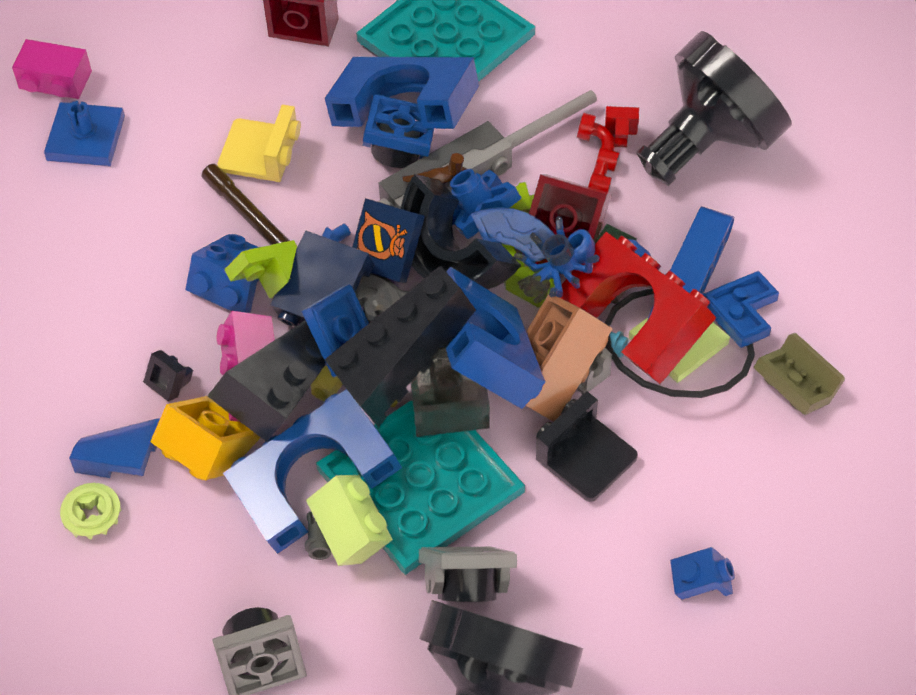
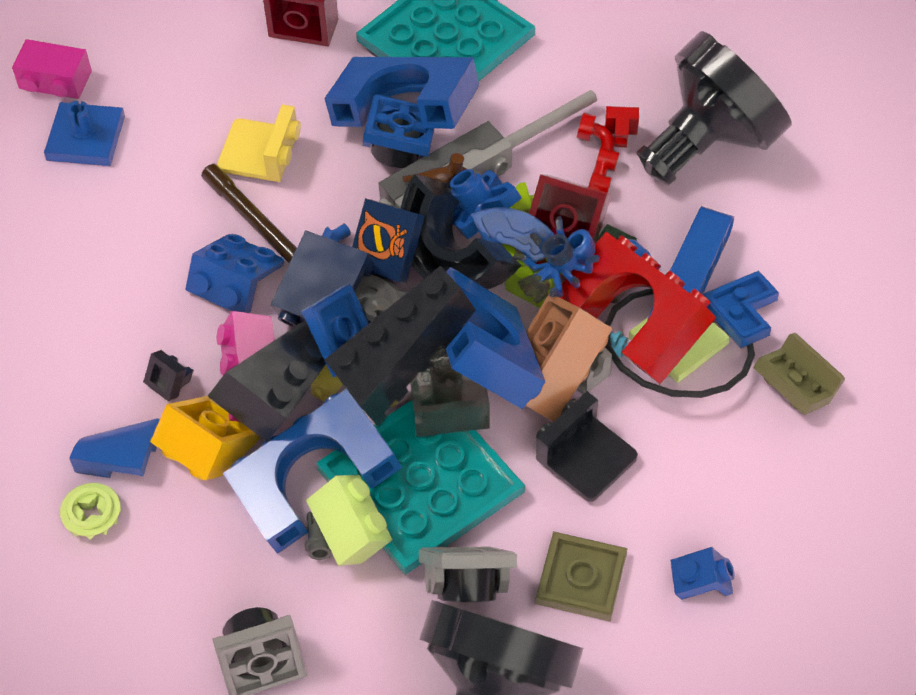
(268, 263): lime slope -> none
(581, 576): none -> olive tile

